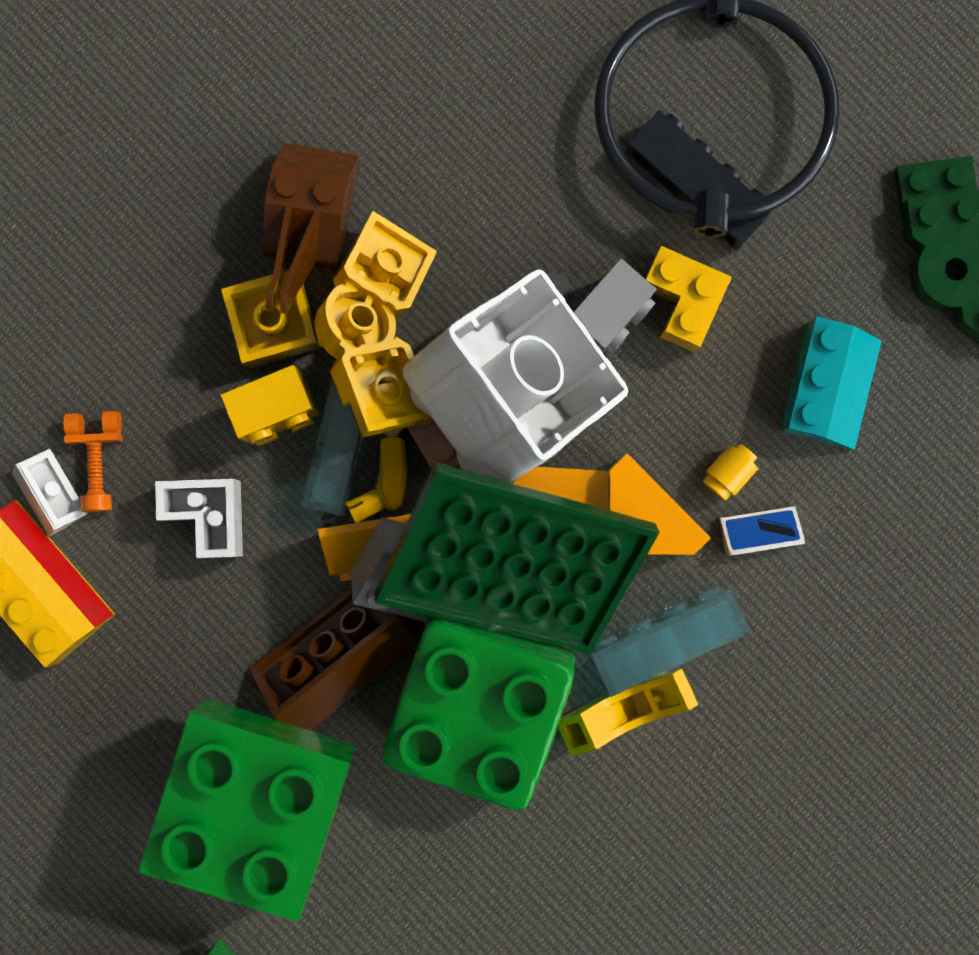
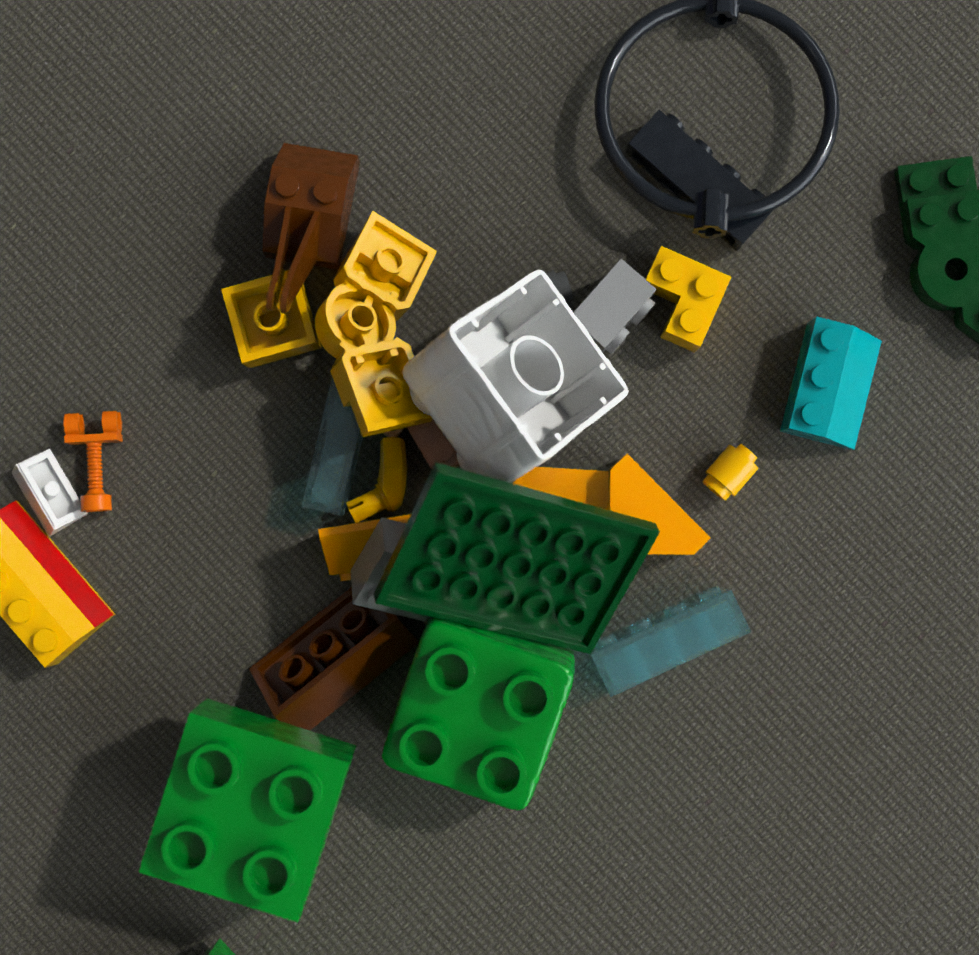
(212, 505): white brick -> none
(271, 406): yellow brick -> none
(610, 717): yellow arch -> none
(761, 531): slope -> none

